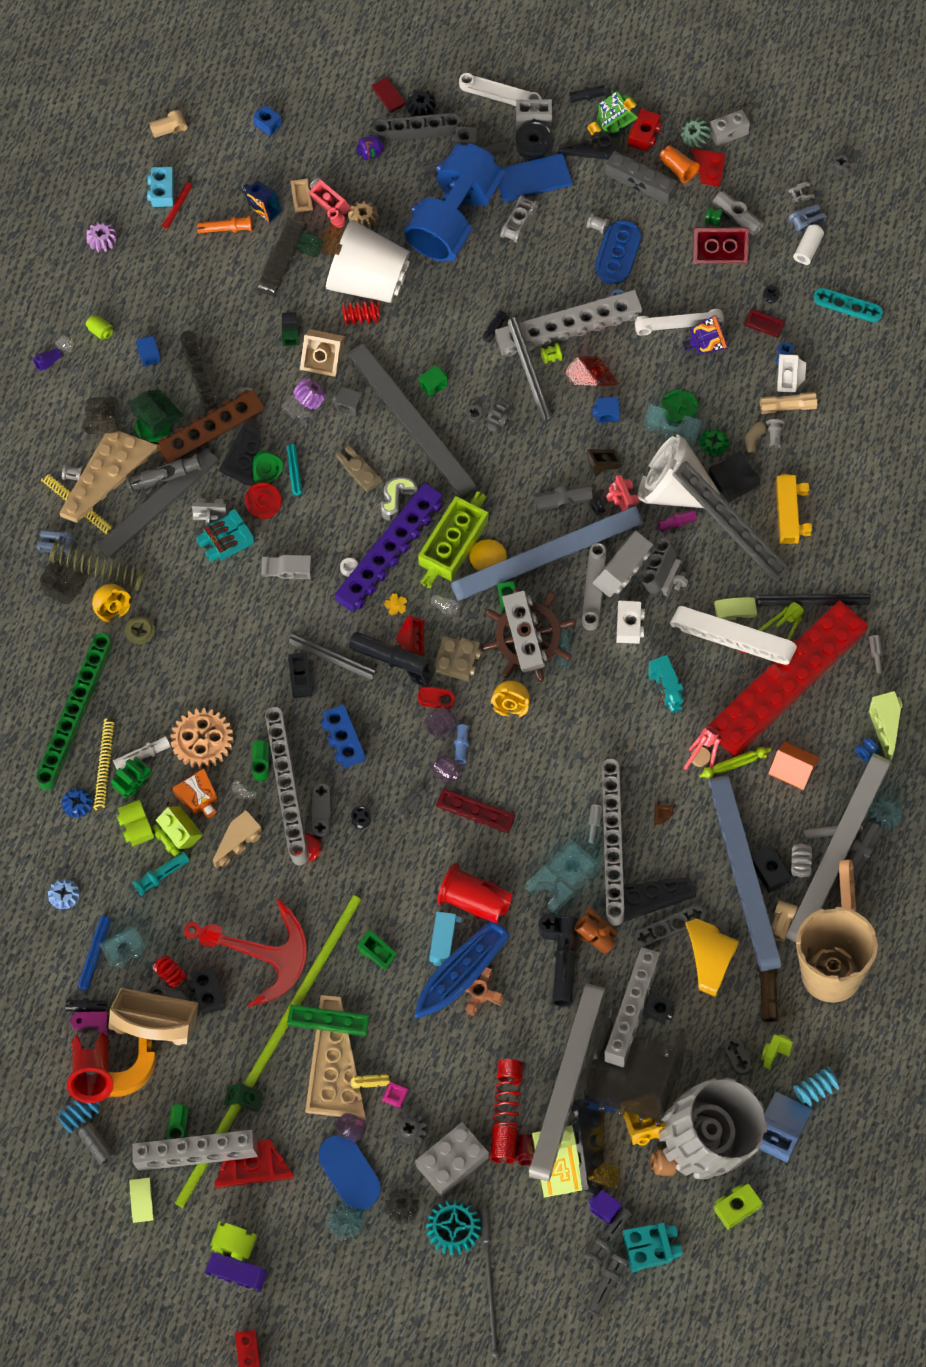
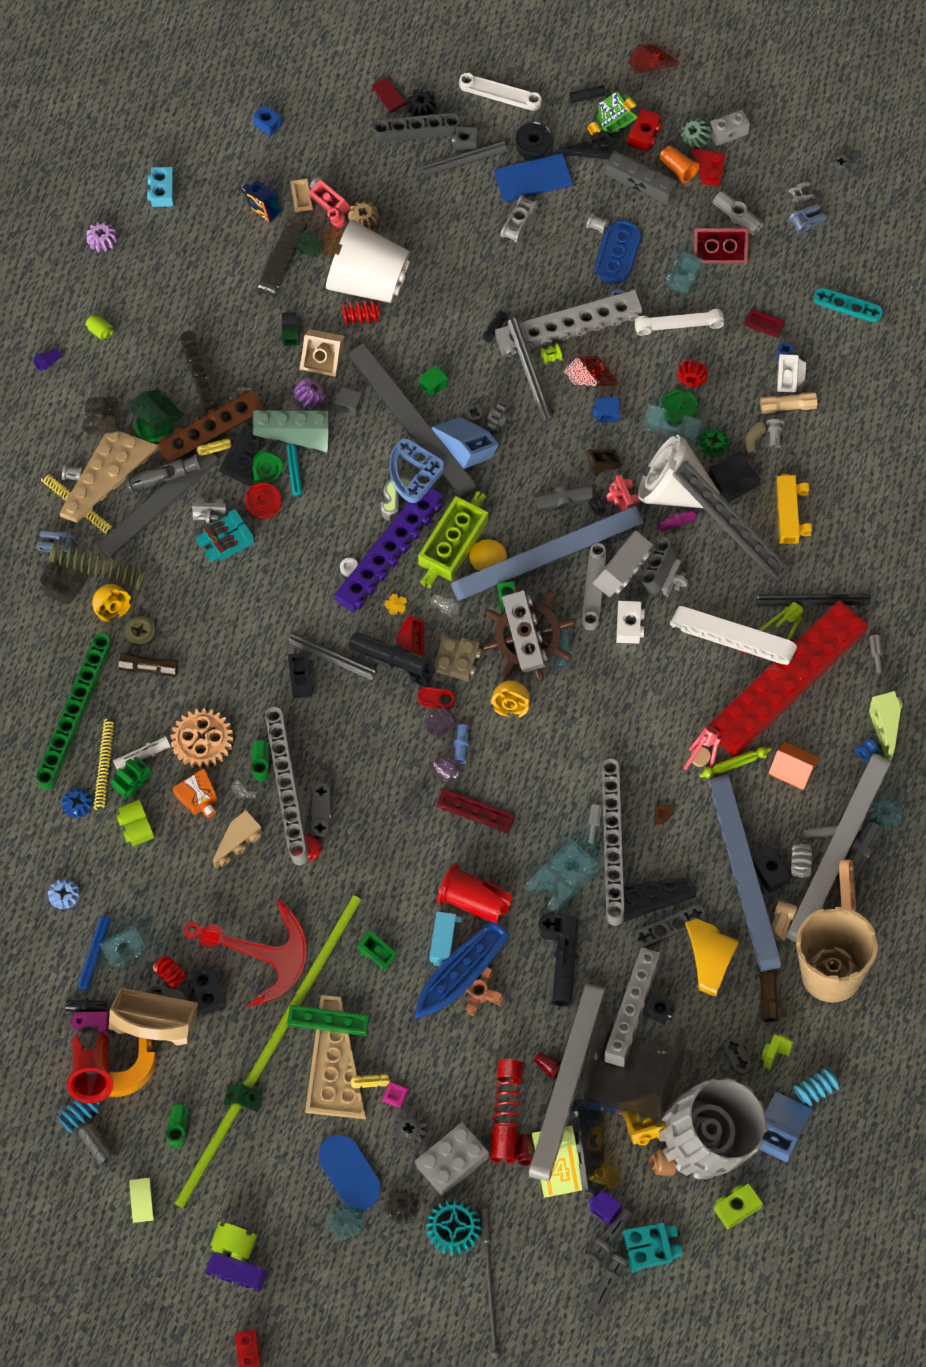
(64, 344): clear plate -> none
(148, 351): blue brick -> none
(153, 877): teal pin -> none
(162, 666): none -> dark brown axle
(171, 215): red piece -> none
(172, 123): tan piece -> none
(178, 827): lime brick -> none
(195, 1150): light grey brick -> none
(214, 447): none -> light yellow axle
(234, 224): orange pin -> none
(265, 1168): red wing -> none
(287, 567): light grey piece -> none
(293, 427): none -> sand green wedge
(345, 728): blue brick -> none
(350, 1127): clear purple head -> none
(358, 813): black wheel -> none
(359, 469): dark tan hinge -> none
(370, 147): dark purple head -> none
(425, 466): none -> medium blue beam
(438, 225): blue cylinder -> none
(466, 441): none -> medium blue slope
(534, 110): light grey brick -> none
(548, 1065): none -> dark red cone
(596, 931): dark orange pin -> none
(650, 58): none -> clear red slope
(668, 683): teal hips -> none
(684, 264): none -> clear light blue brick
(692, 373): none -> red gear
(706, 337): torso -> none
(713, 216): green wheel -> none
(735, 607): yellowish green slope -> none
(771, 299): black bush -> none
(809, 244): white brick -> none

